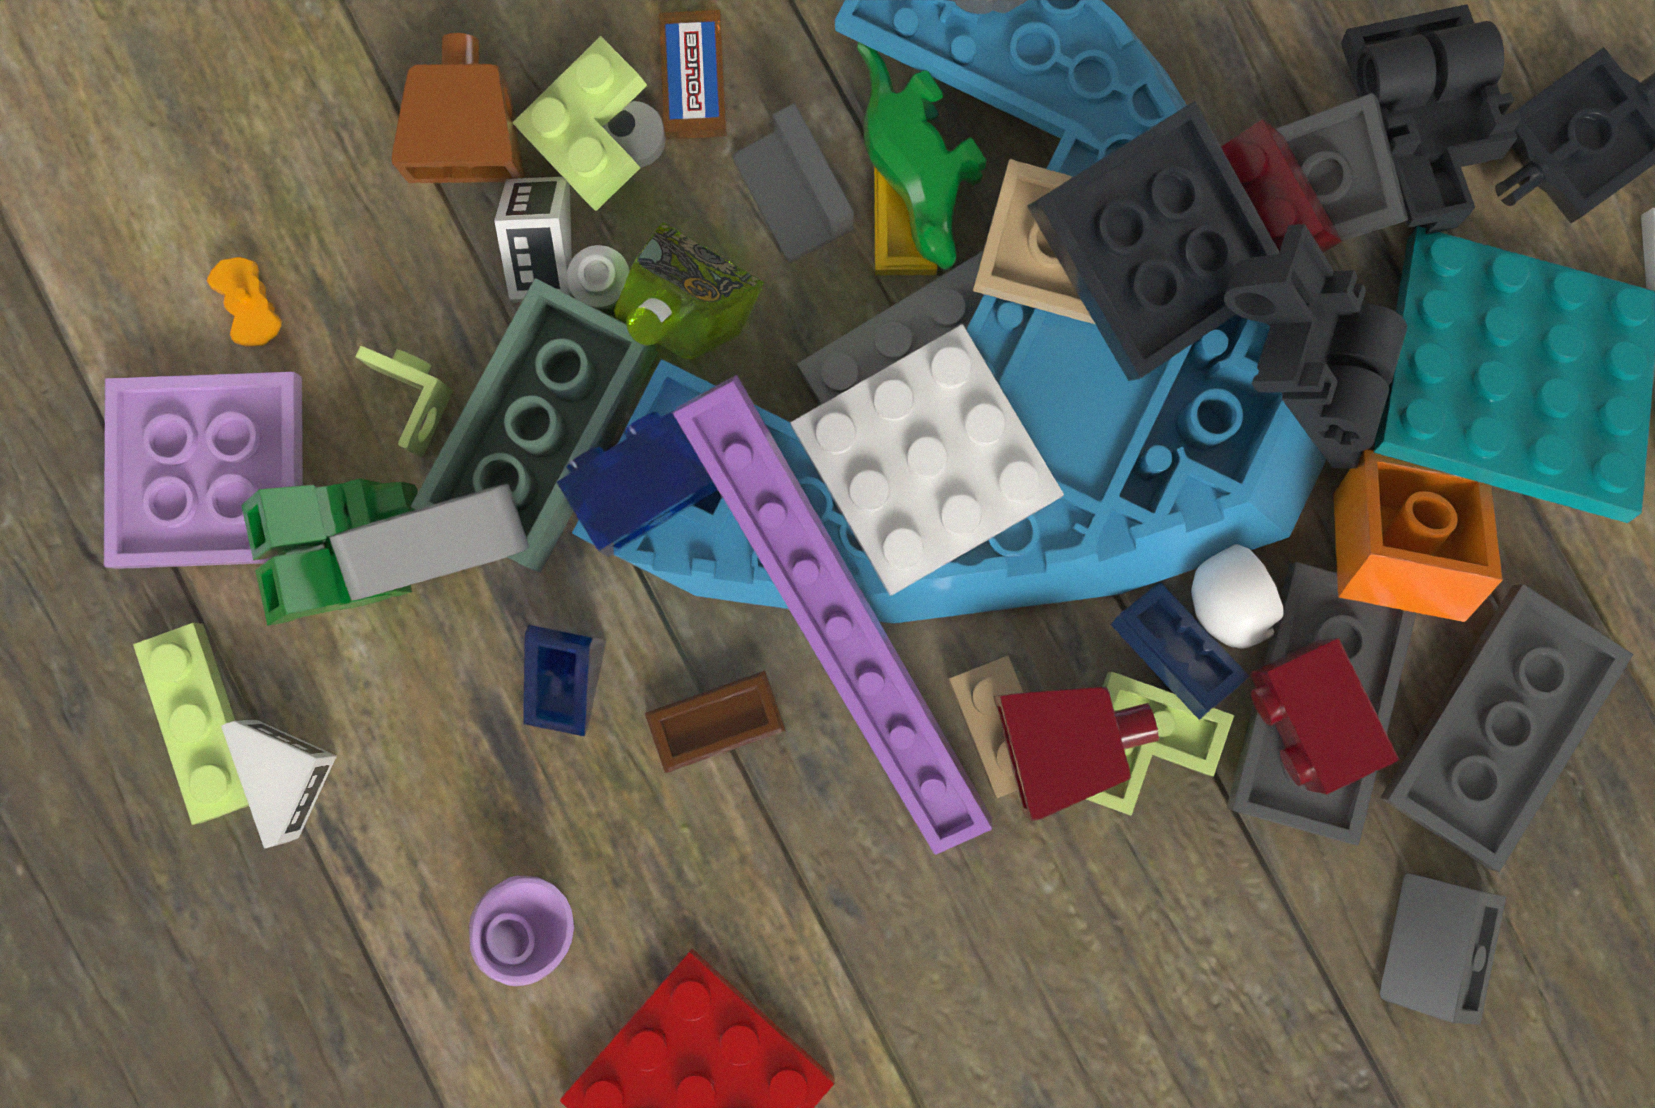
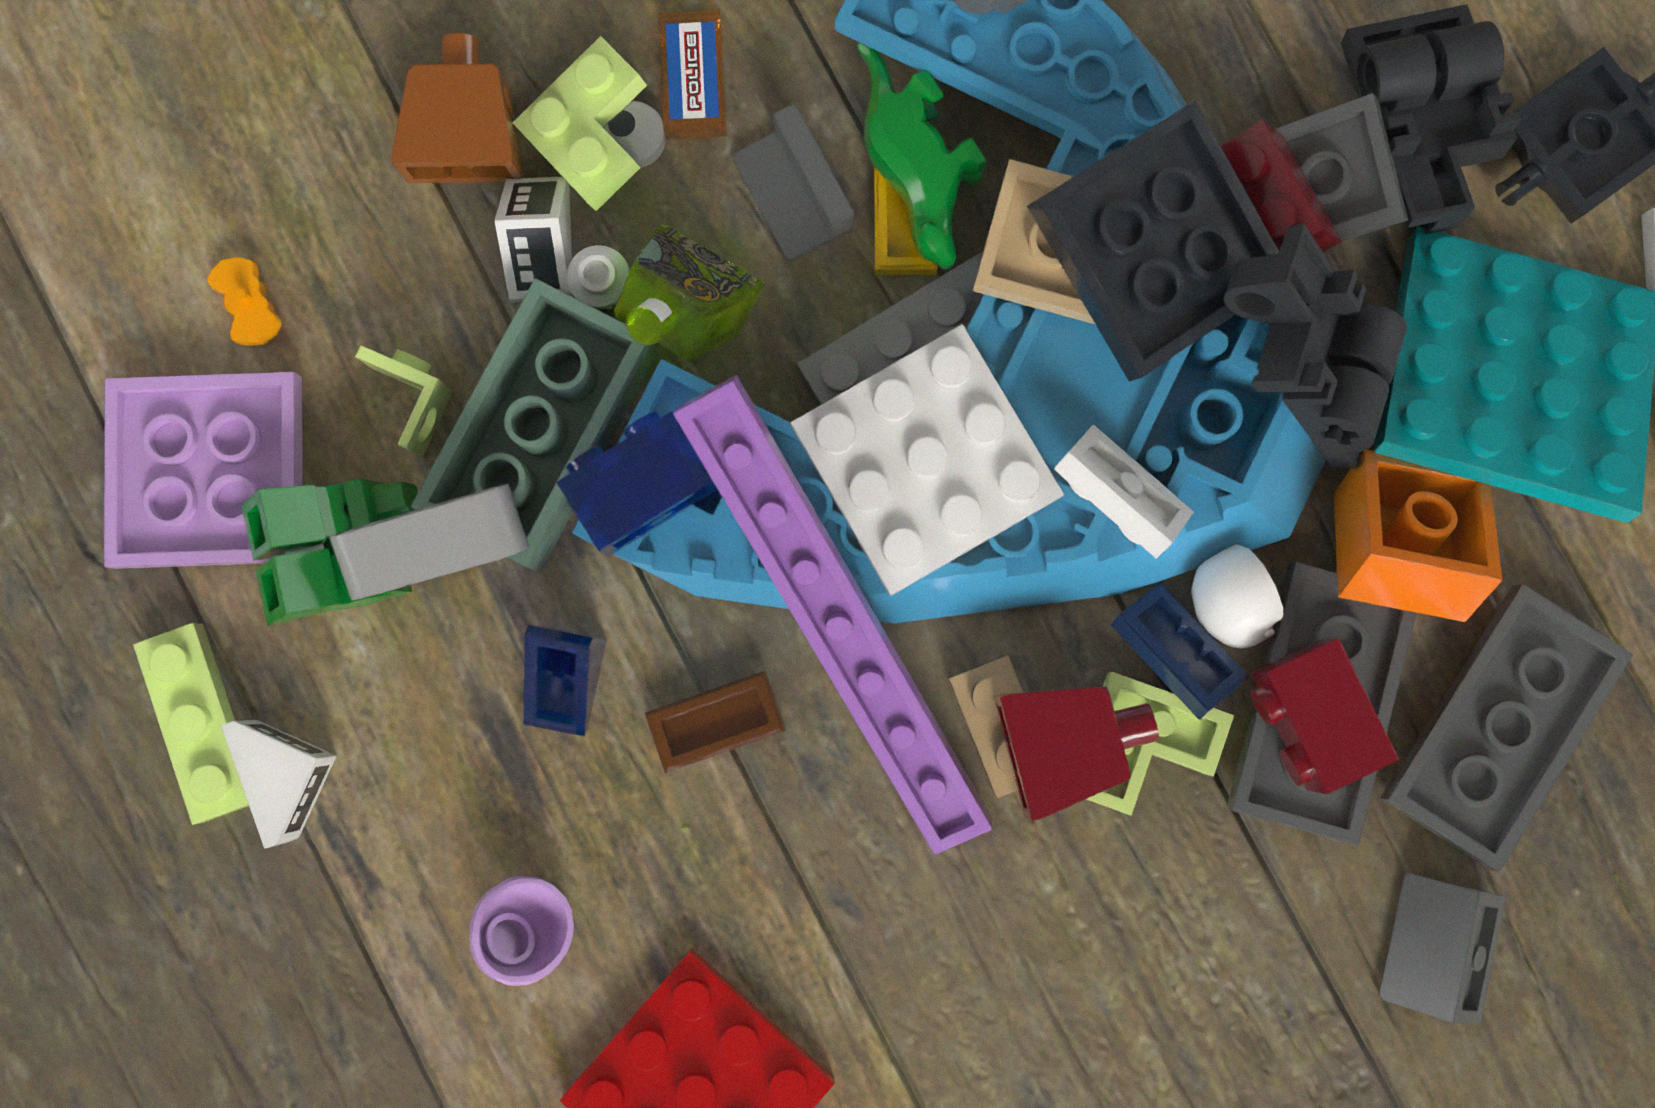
(1124, 491): none -> white plate

